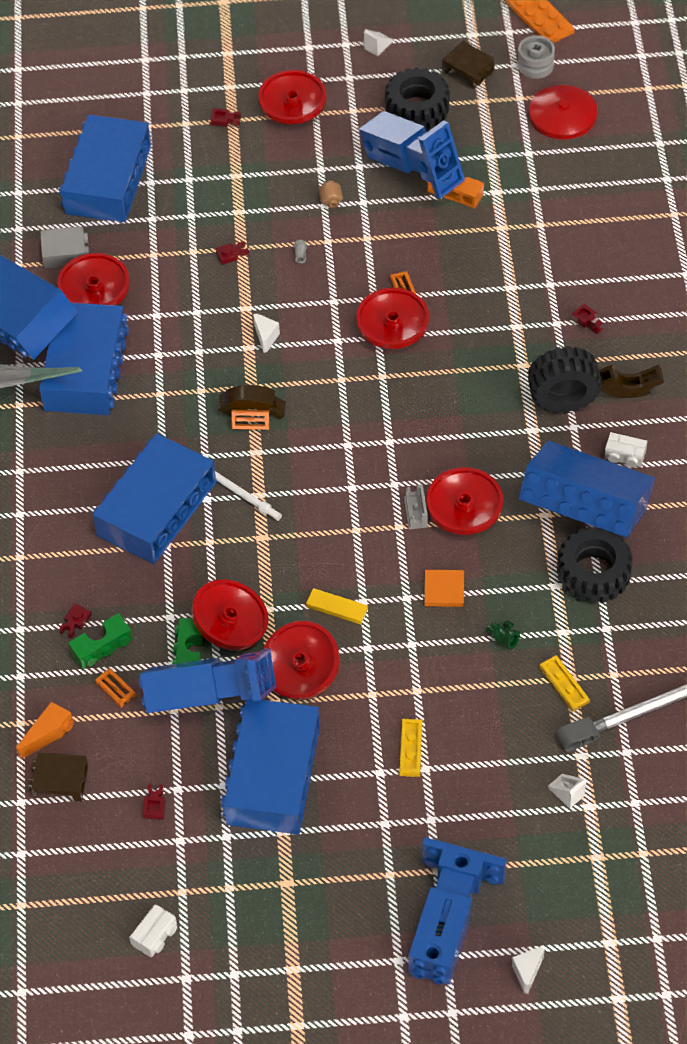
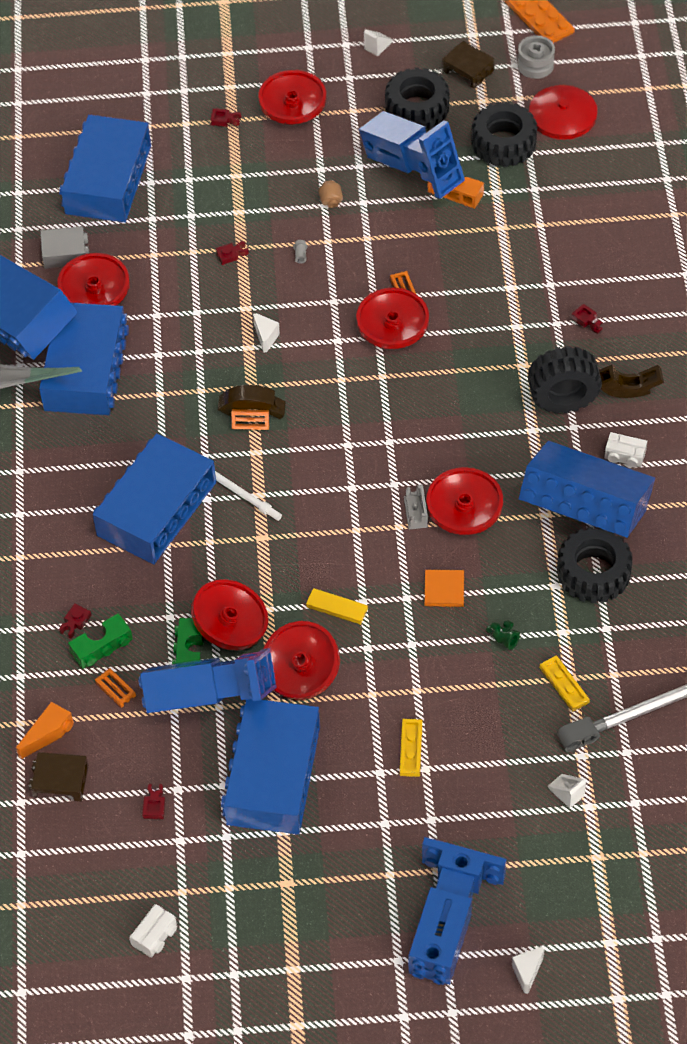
(504, 118): none -> black tyre

